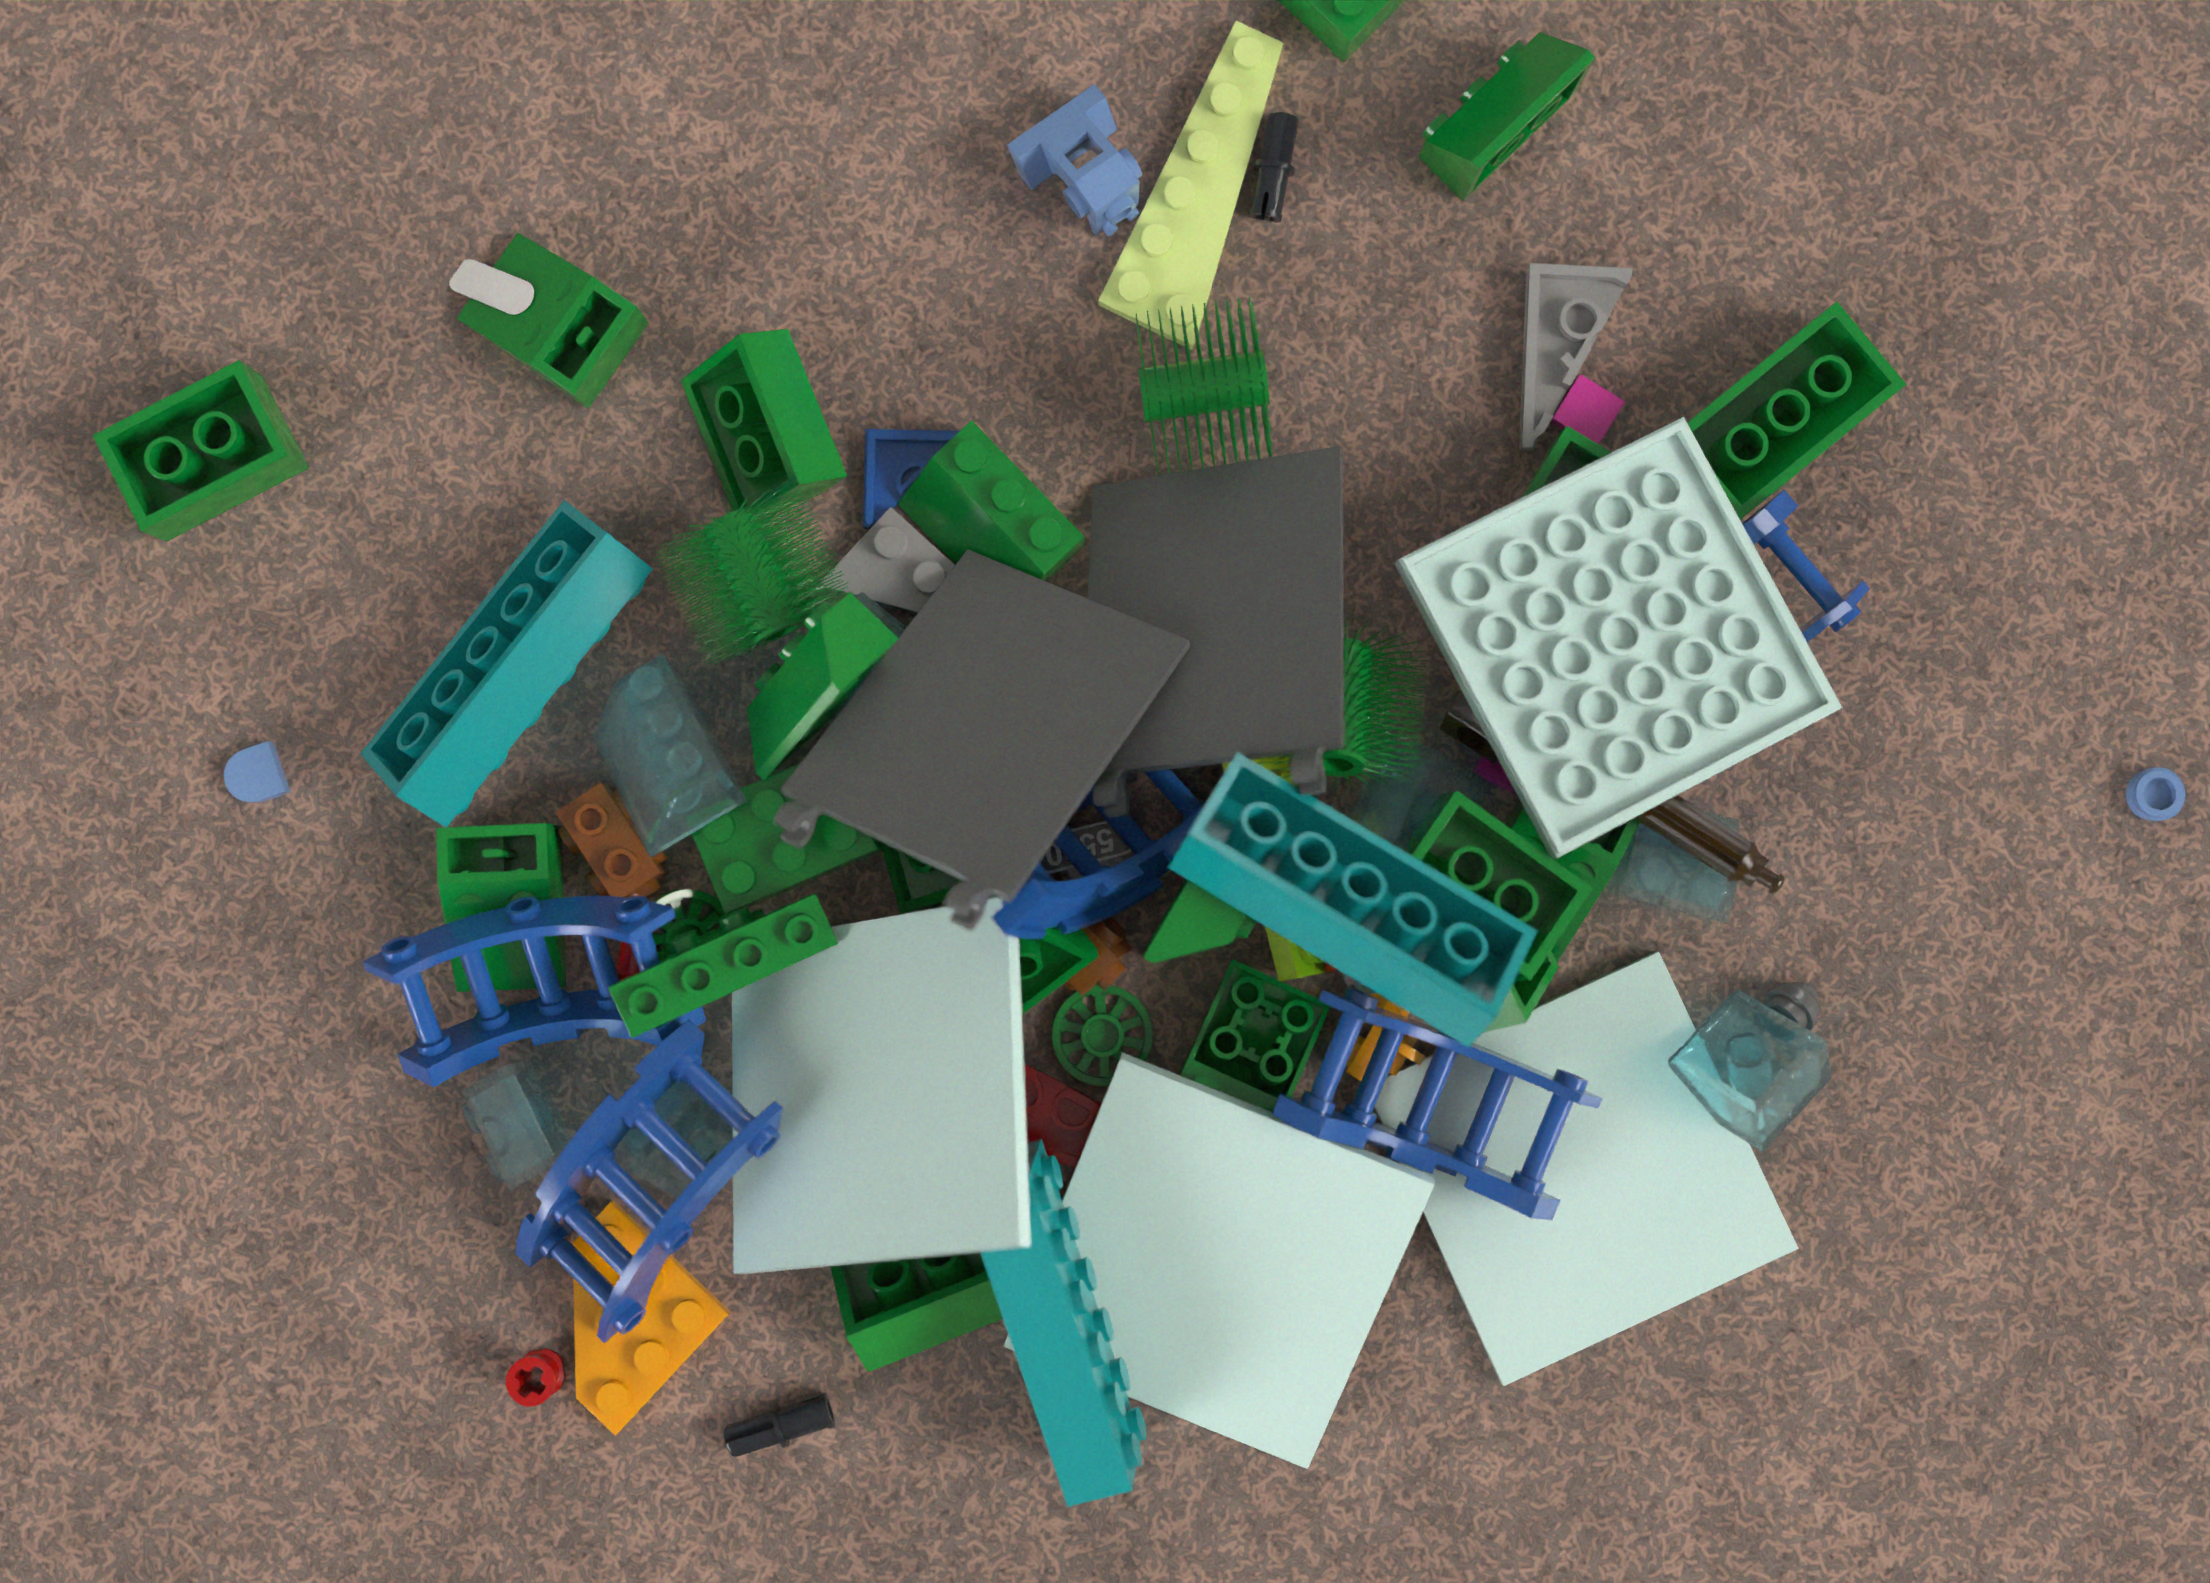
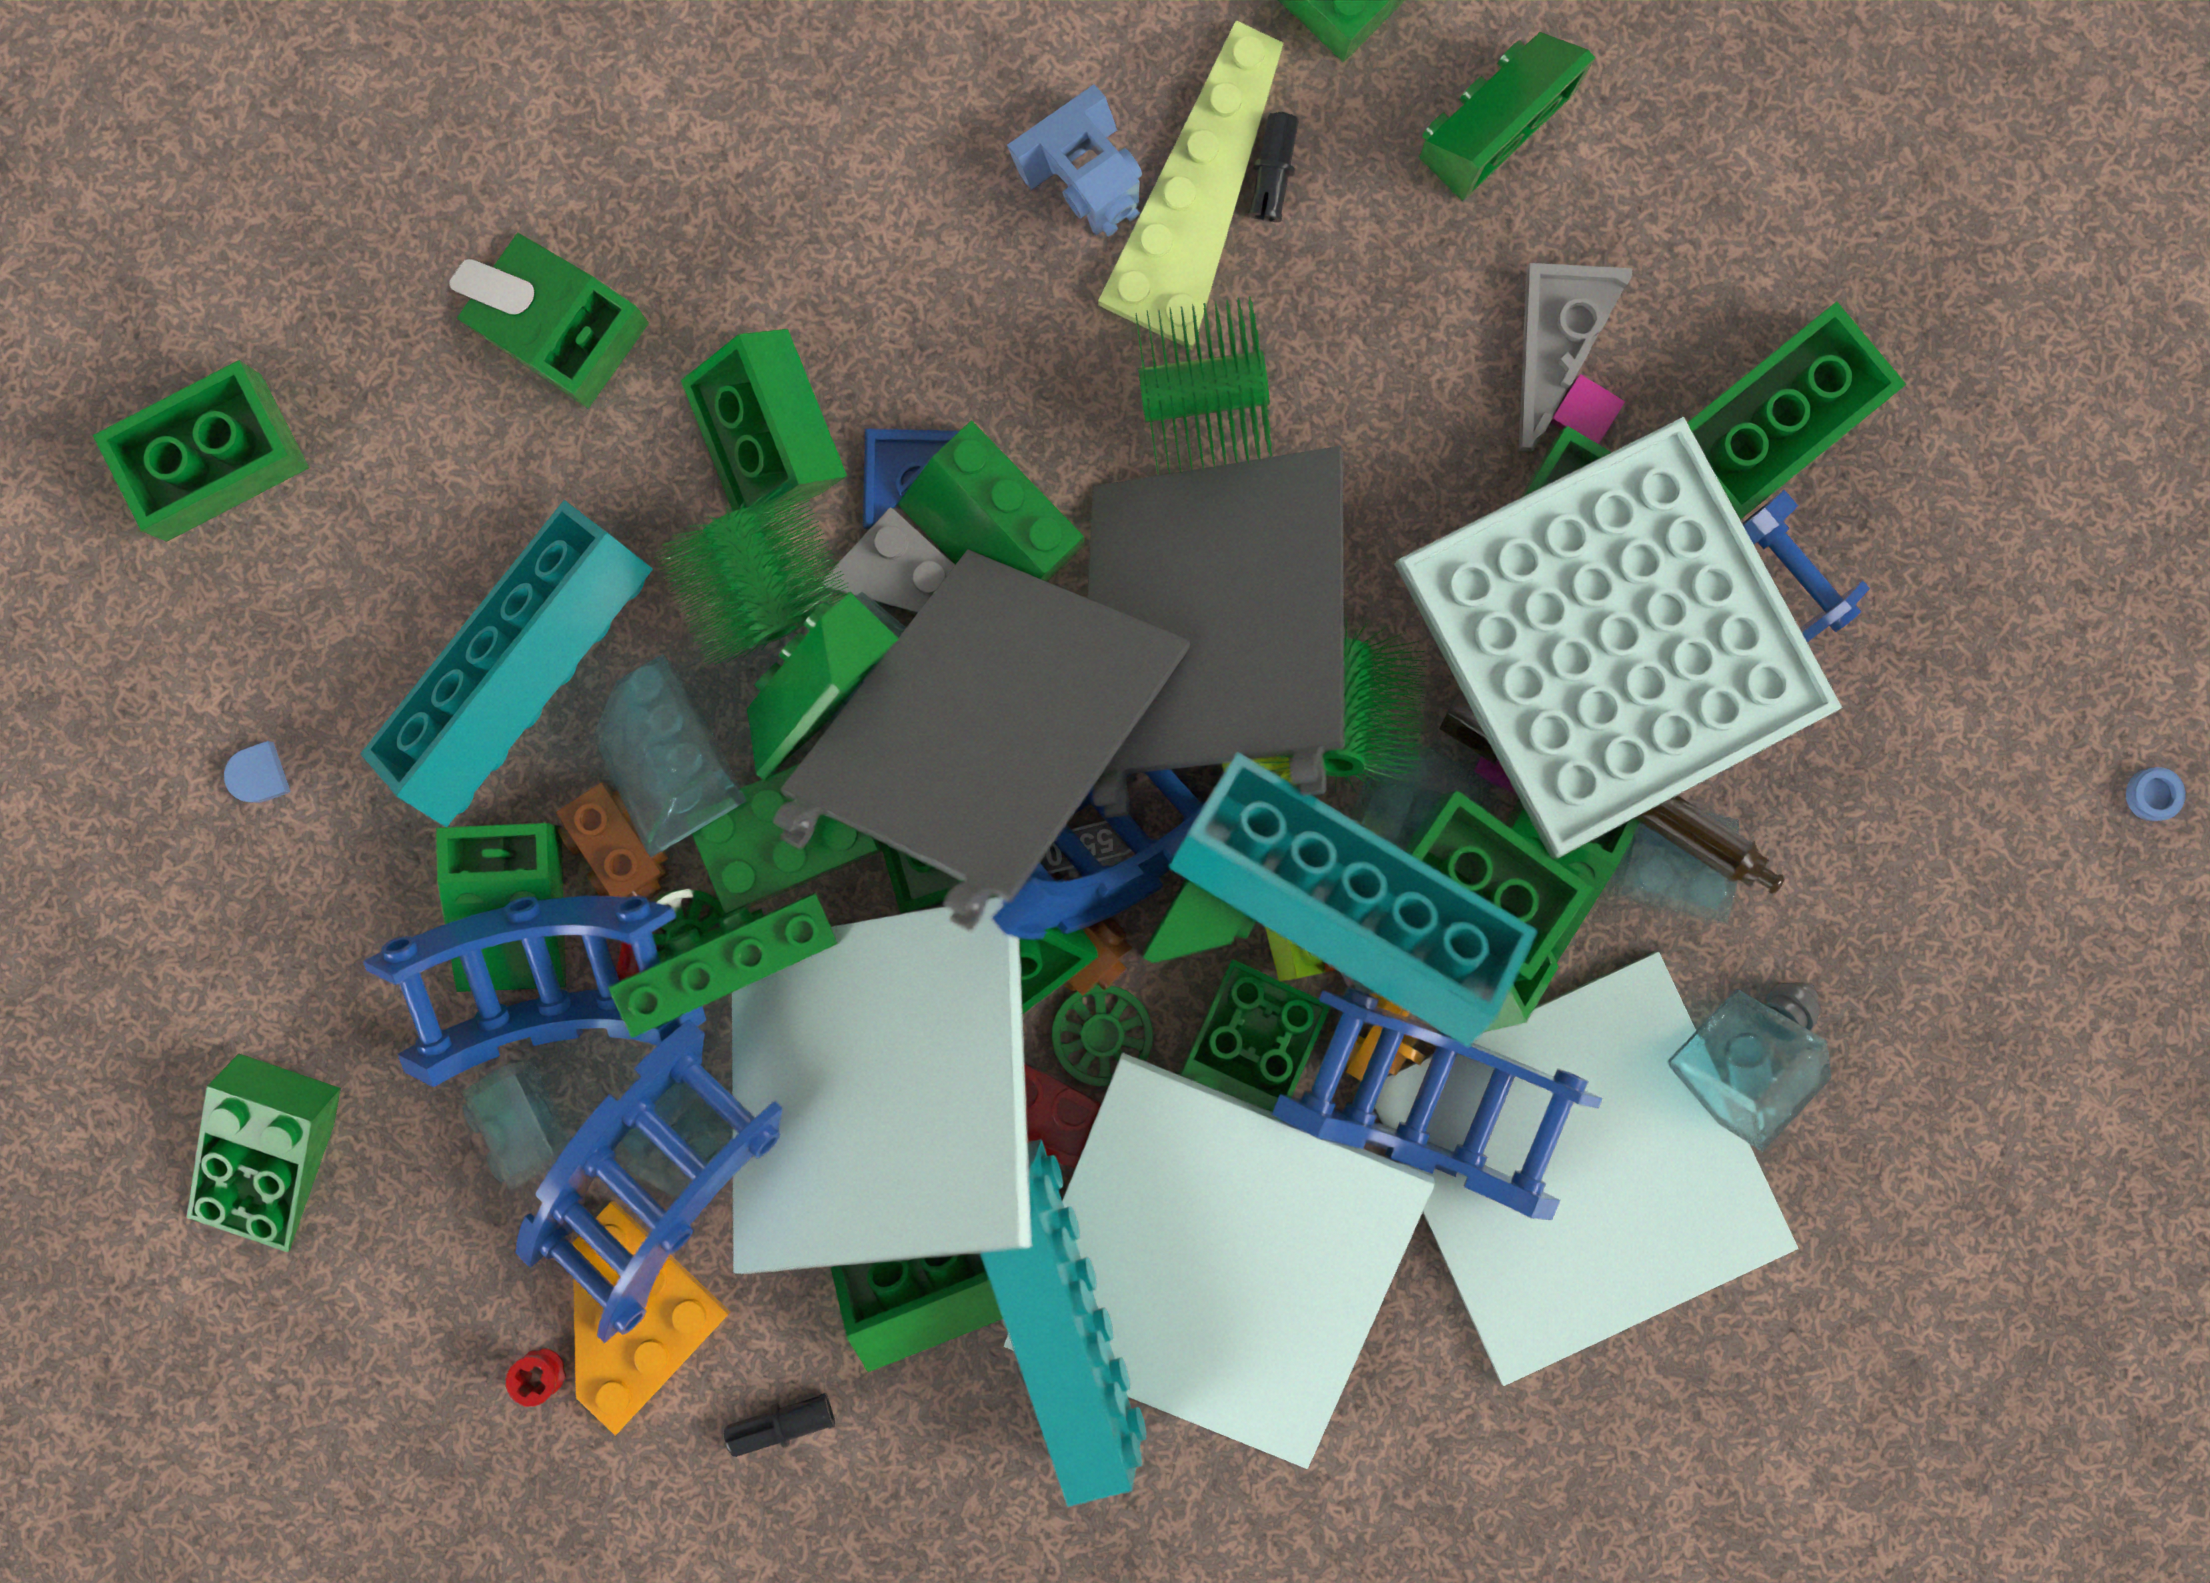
(260, 1150): none -> green slope

